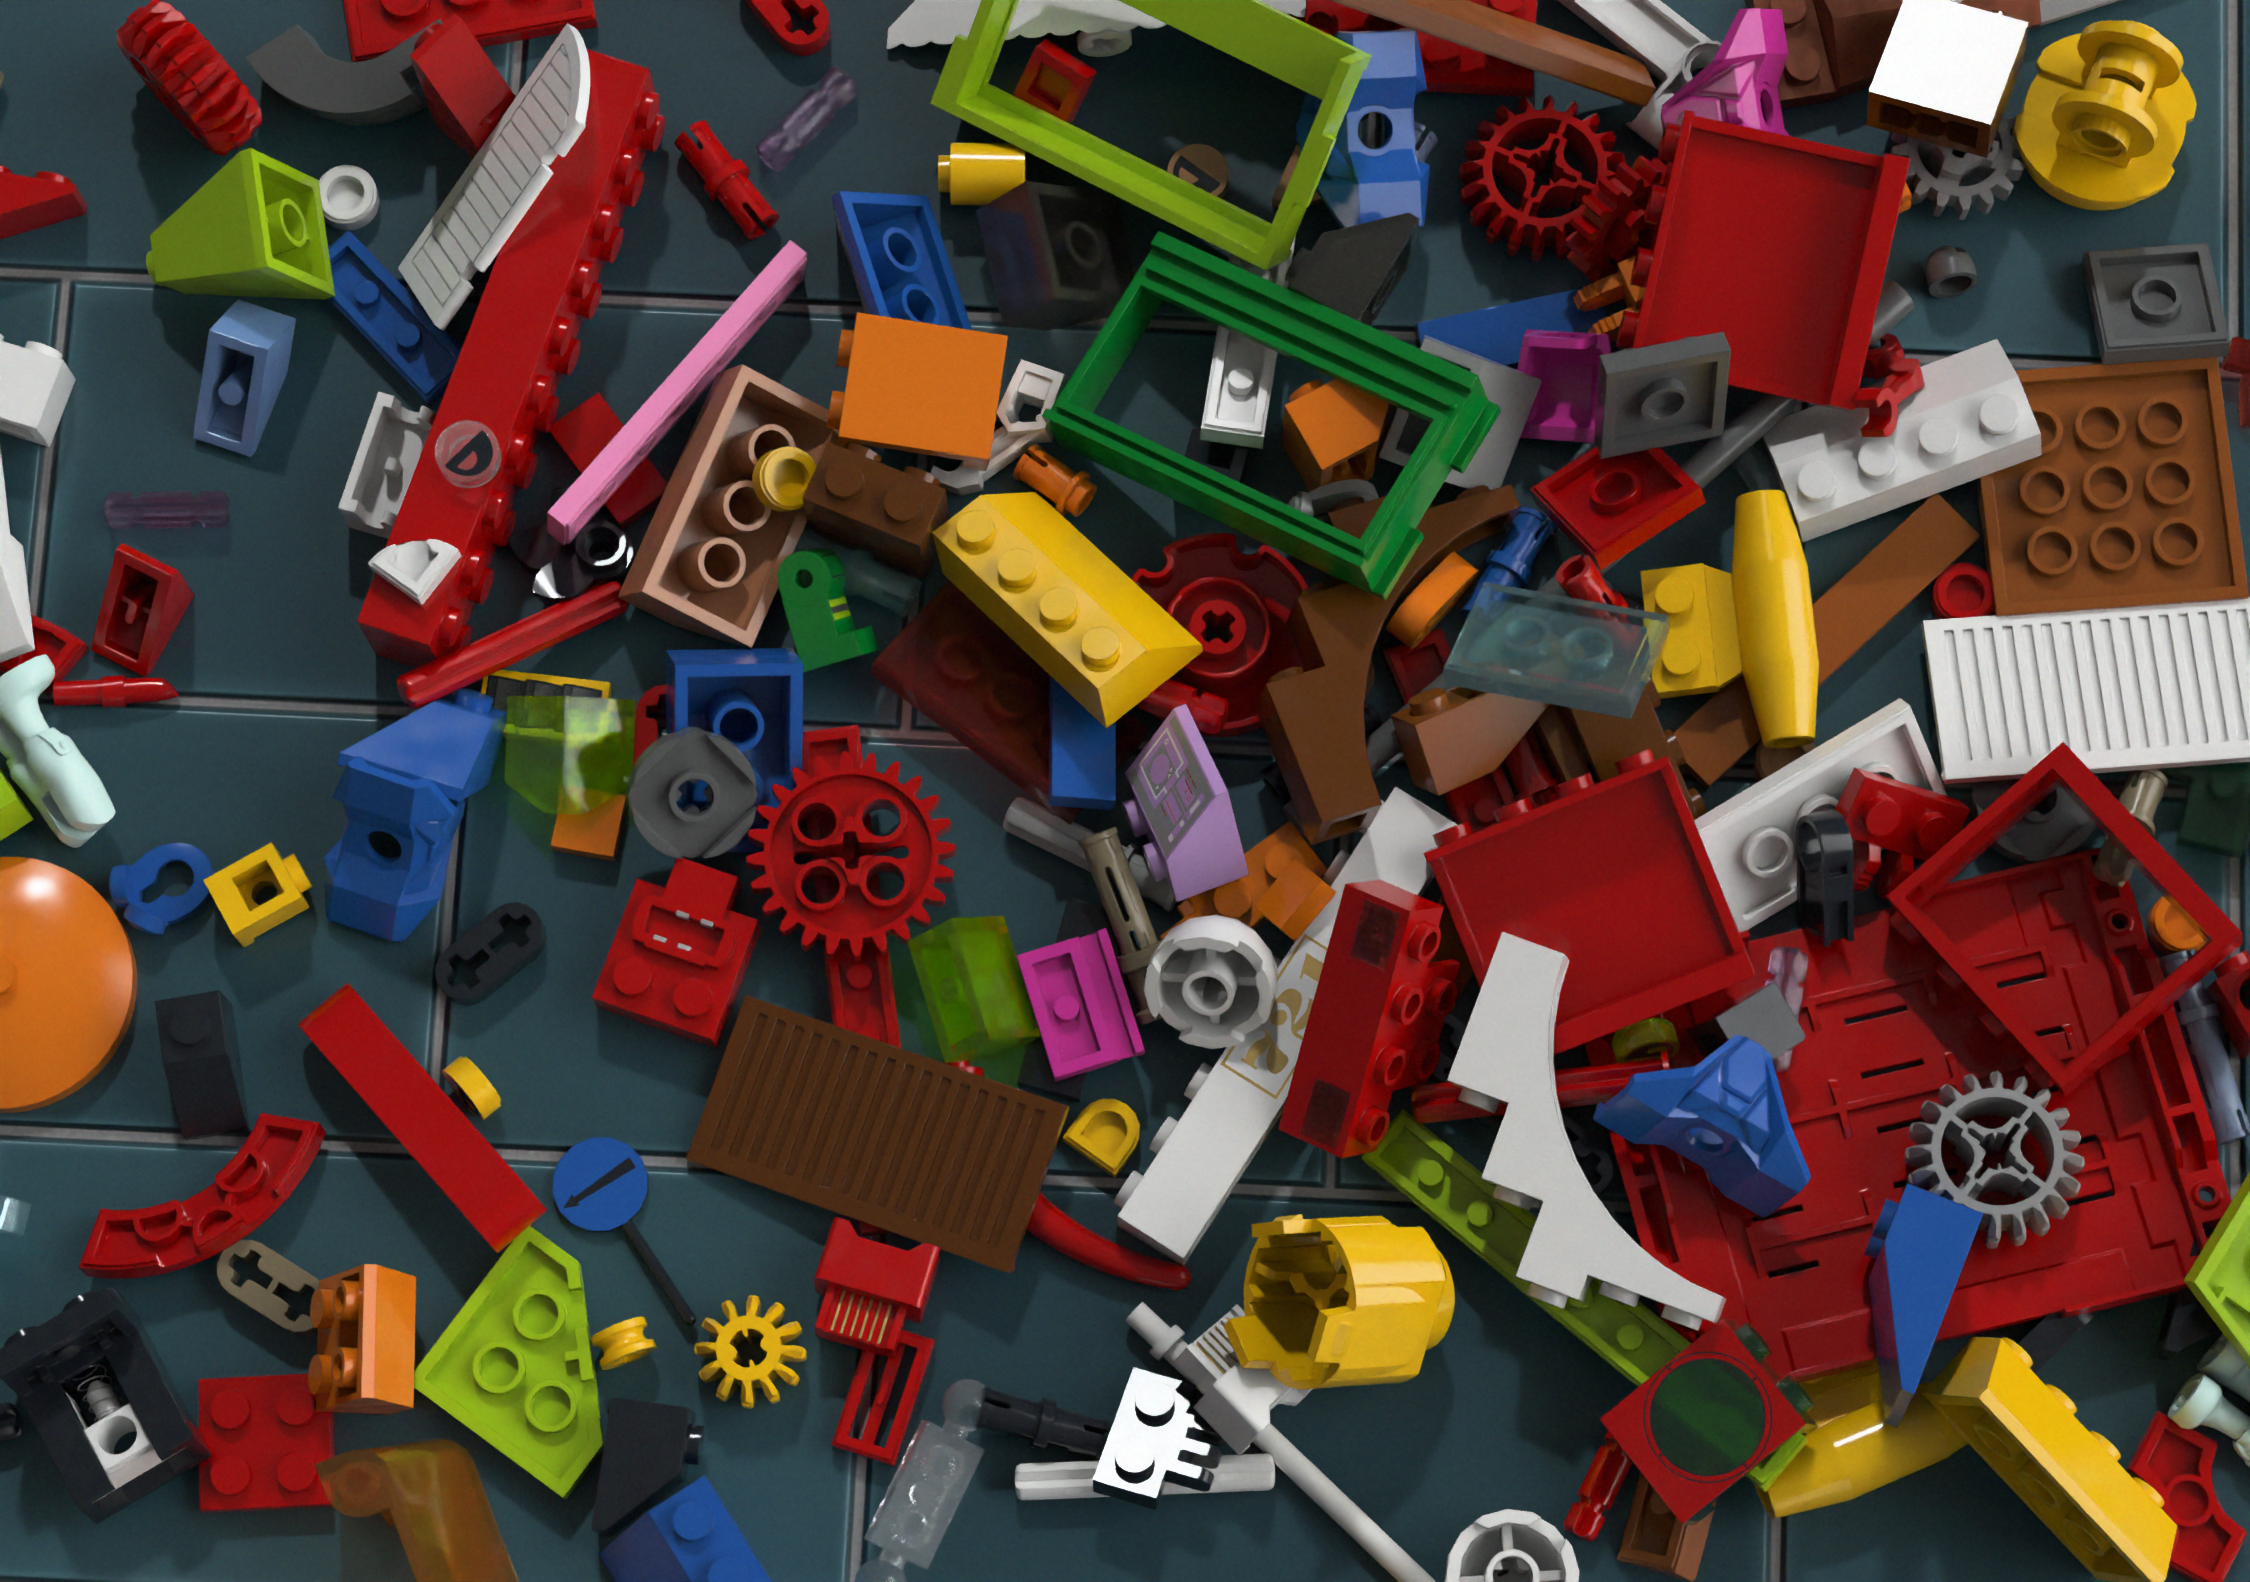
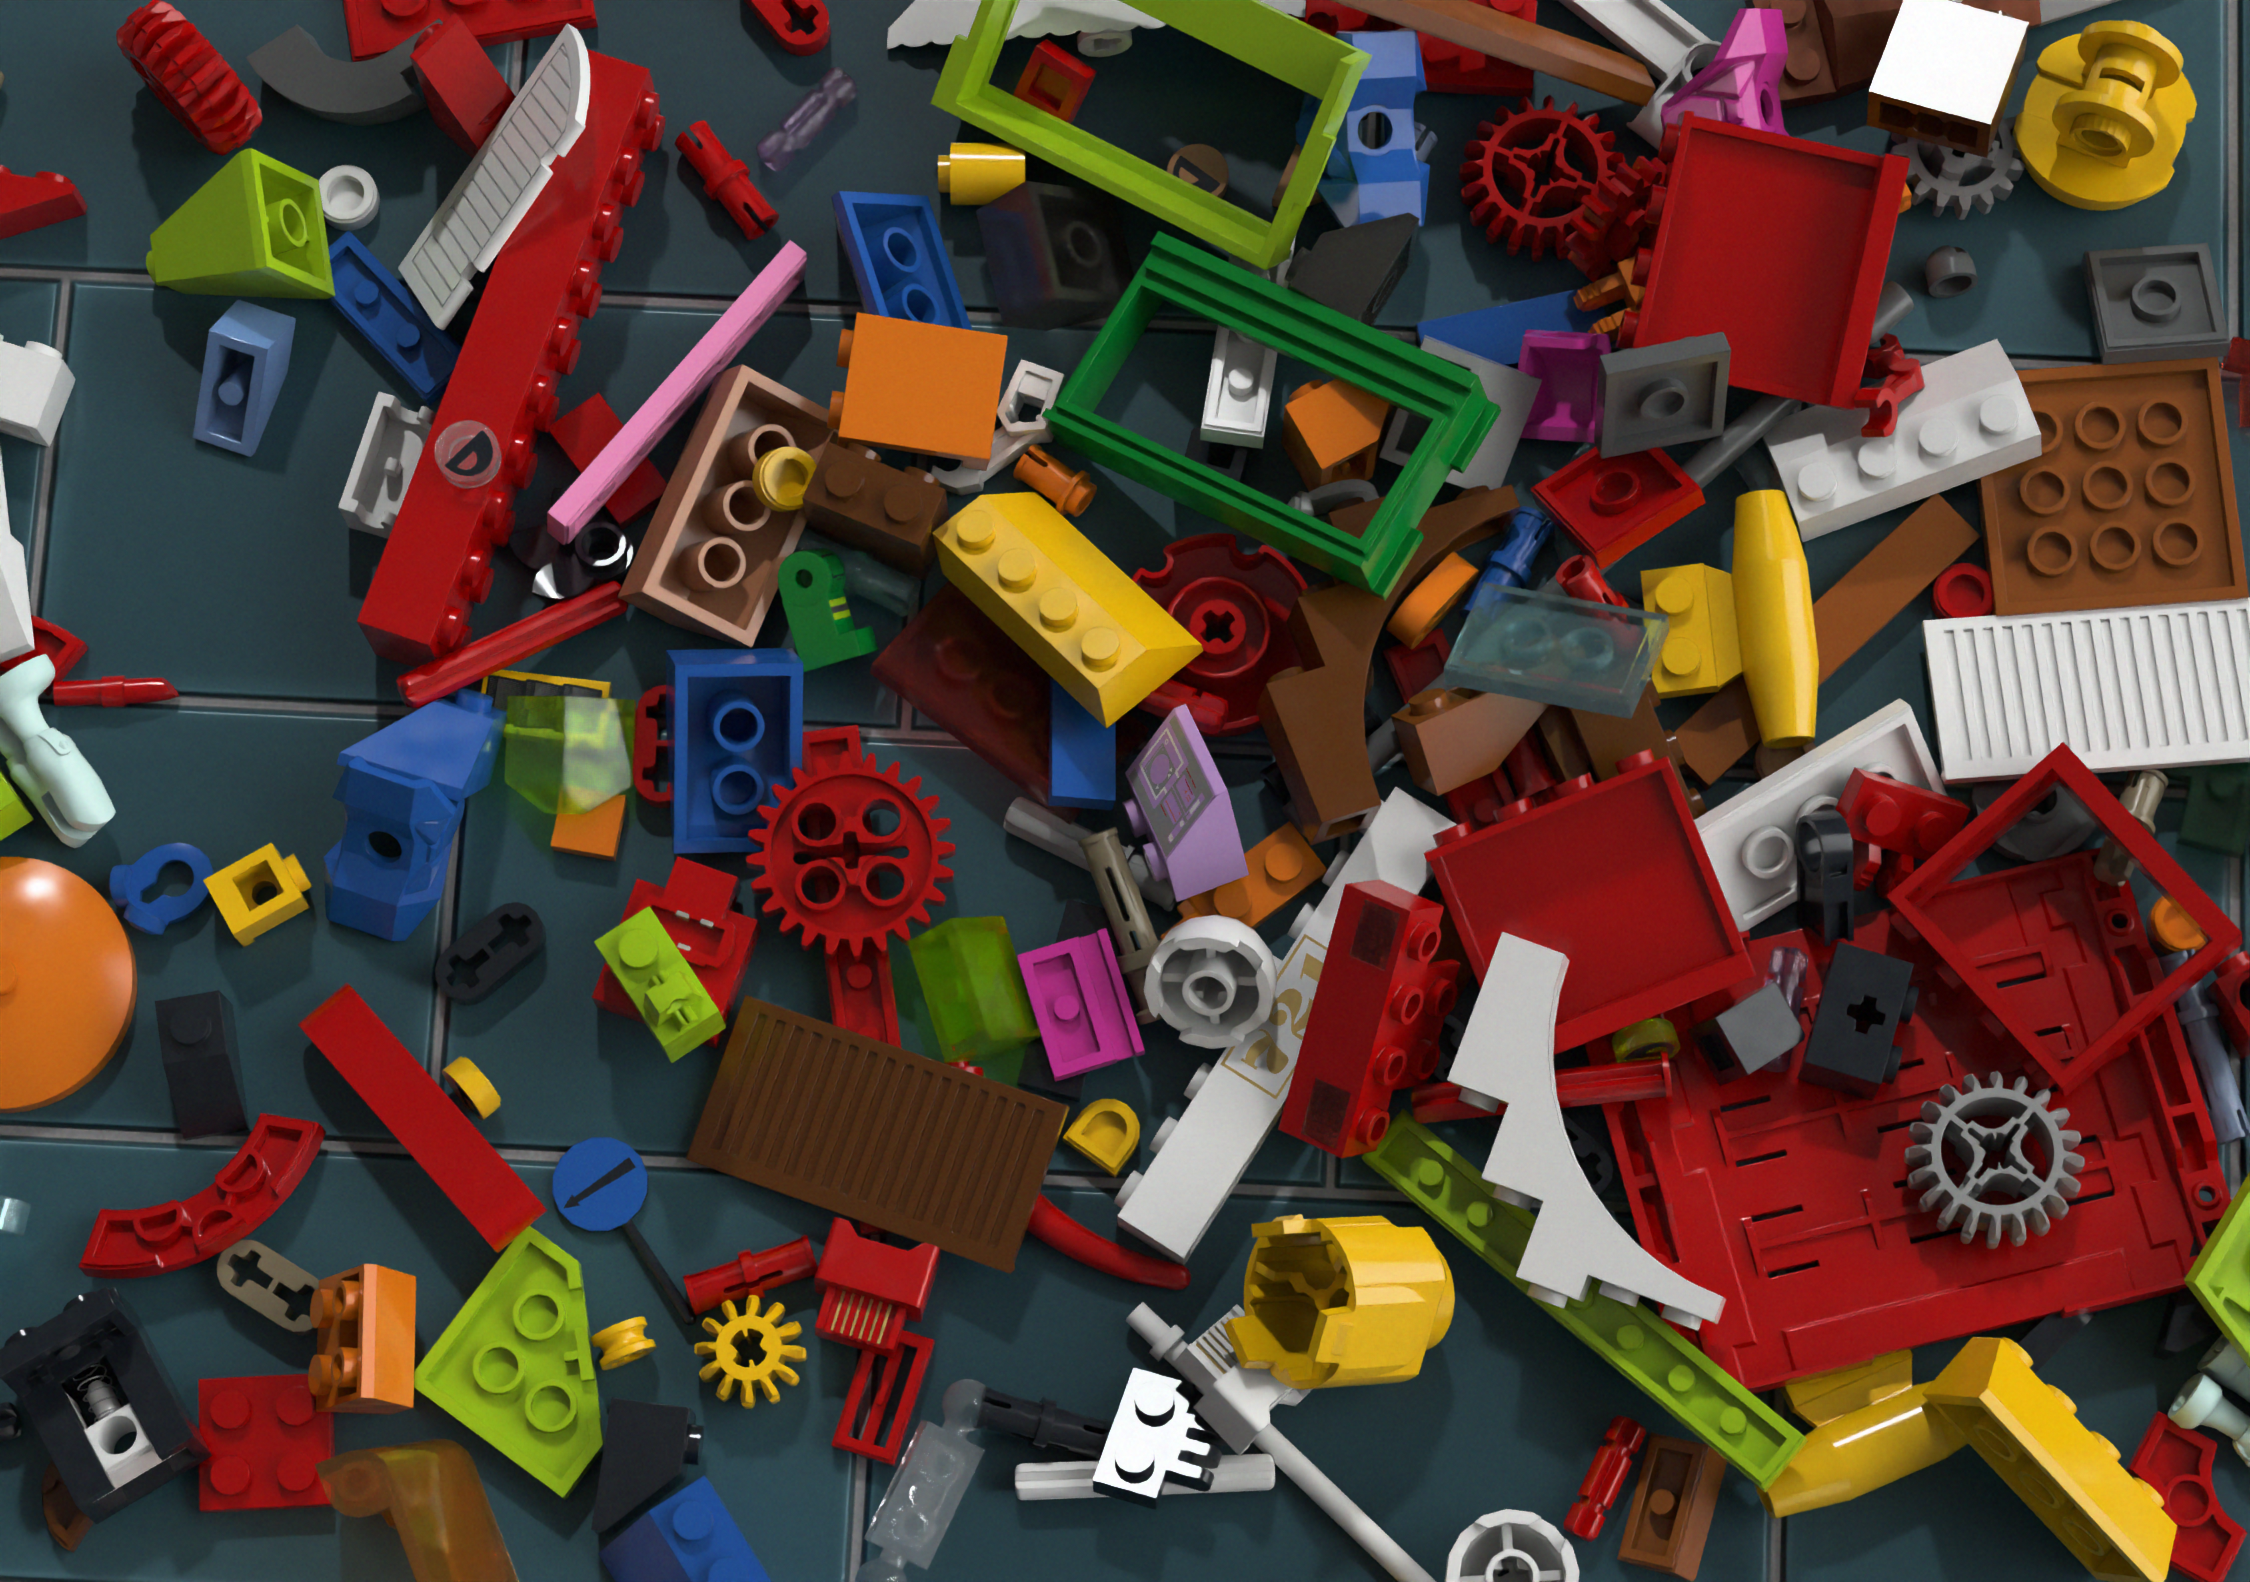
(62, 1515): none -> reddish brown tile
(139, 610): red slope -> none
(167, 509): clear purple axle -> none
(415, 566): white tile -> none
(660, 984): none -> lime hinge
(693, 757): dark grey plate -> none
(751, 1274): none -> red pin
(1295, 899): orange tile -> none
(1709, 1418): panel -> none
(1721, 1117): blue piece -> none
(1864, 985): none -> black brick
(1916, 1268): blue slope -> none

